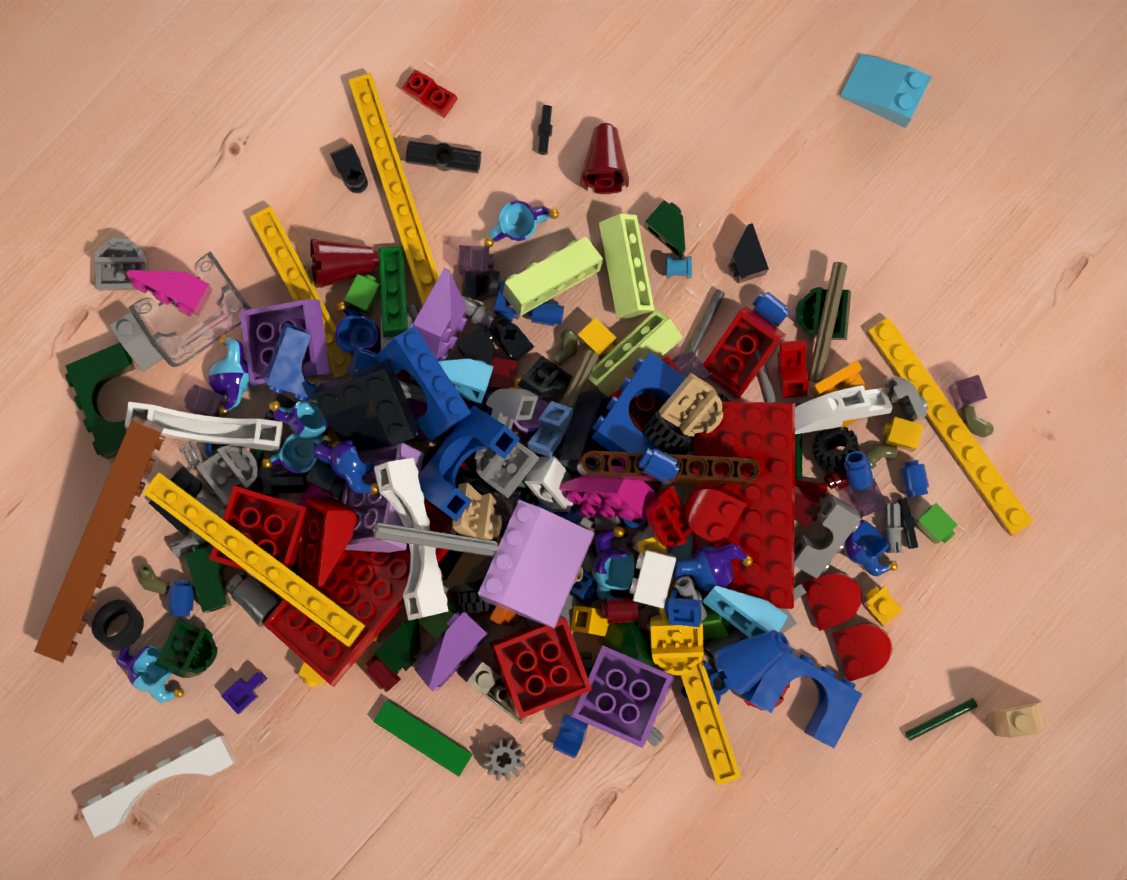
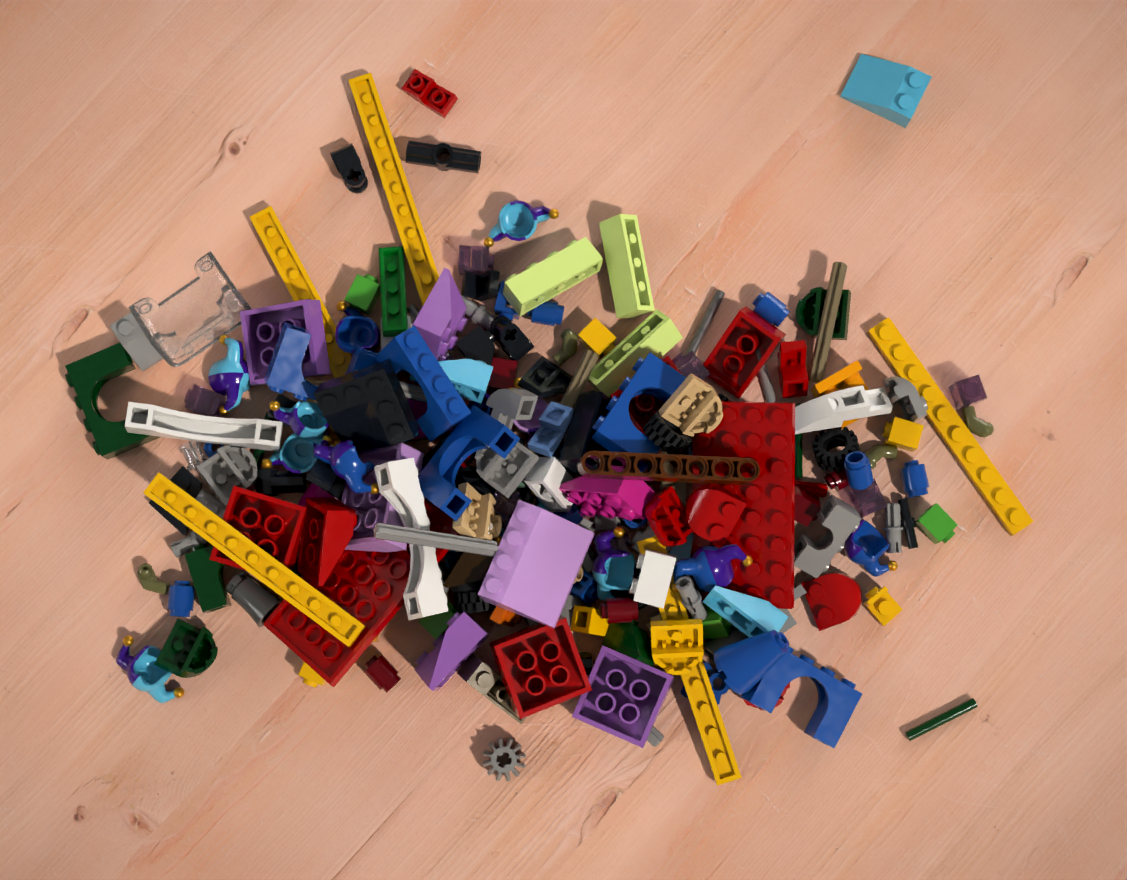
(99, 538): dark orange brick -> none
(107, 614): black tyre -> none
(111, 811): white arch -> none
(114, 262): light grey slope -> none
(171, 286): dark pink slope -> none
(242, 693): dark purple plate -> none
(340, 261): dark red cone -> none
(401, 647): dark green slope -> none
(423, 738): green tile -> none
(544, 130): black bar -> none
(570, 736): blue bracket -> none
(605, 162): dark red cone -> none
(658, 465): blue brick -> none
(668, 227): dark green slope -> none
(679, 267): dark azure bush -> none
(683, 611): blue bracket -> none
(748, 258): black slope -> none
(863, 649): red slope -> none
(1019, 720): tan slope -> none

